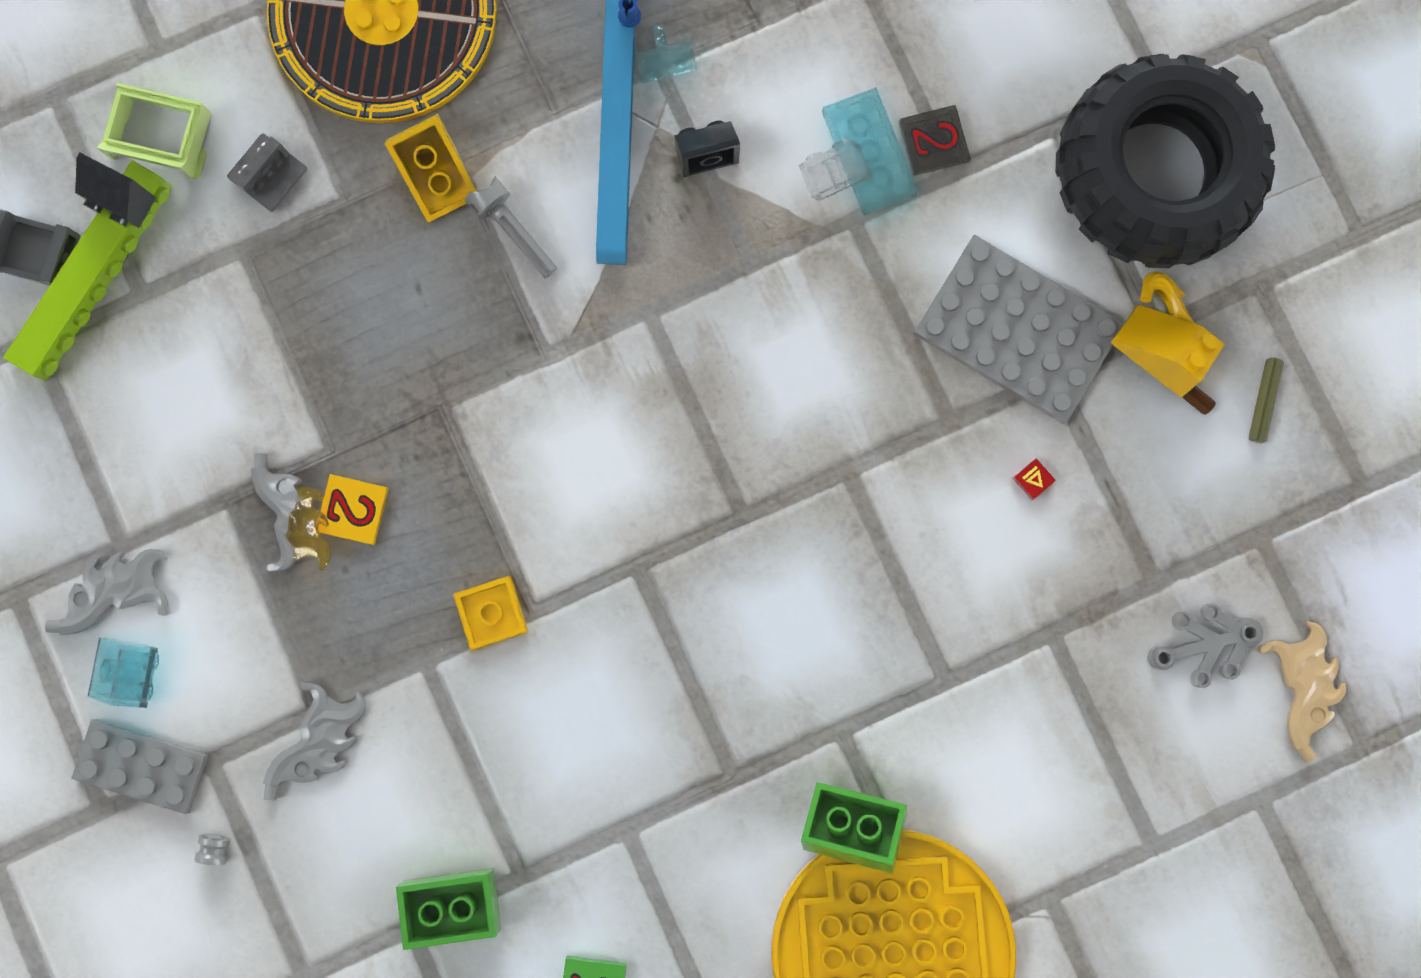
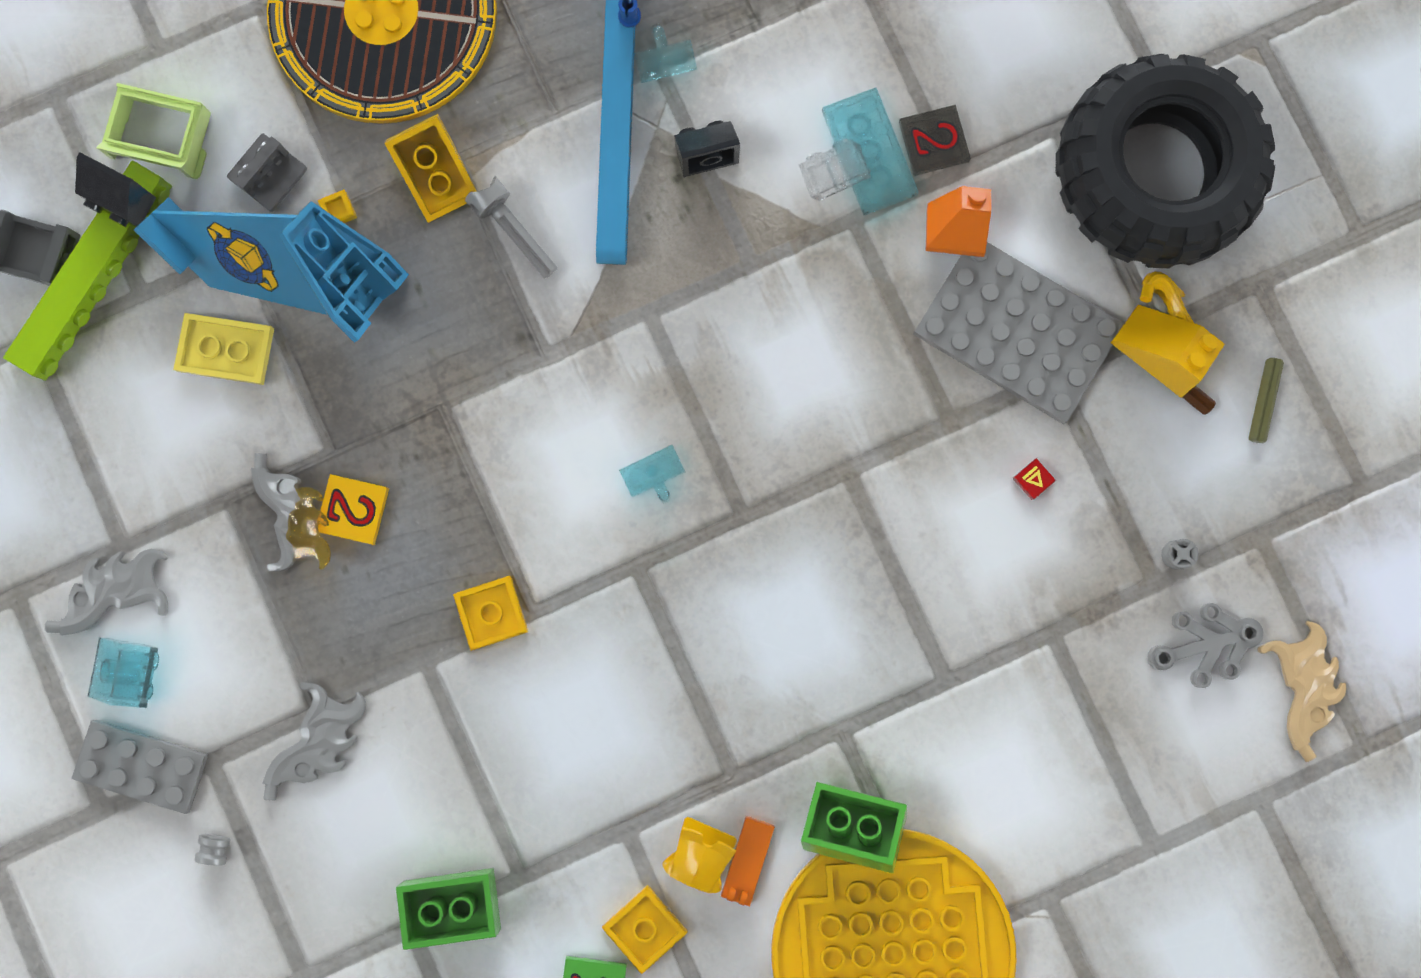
(223, 348): none -> light yellow plate
(279, 258): none -> dark azure piece
(338, 206): none -> yellow tile
(644, 929): none -> yellow tile
(653, 472): none -> clear light blue plate
(700, 856): none -> yellow piece
(747, 861): none -> orange hinge
(959, 222): none -> orange slope
(1186, 553): none -> light grey wheel

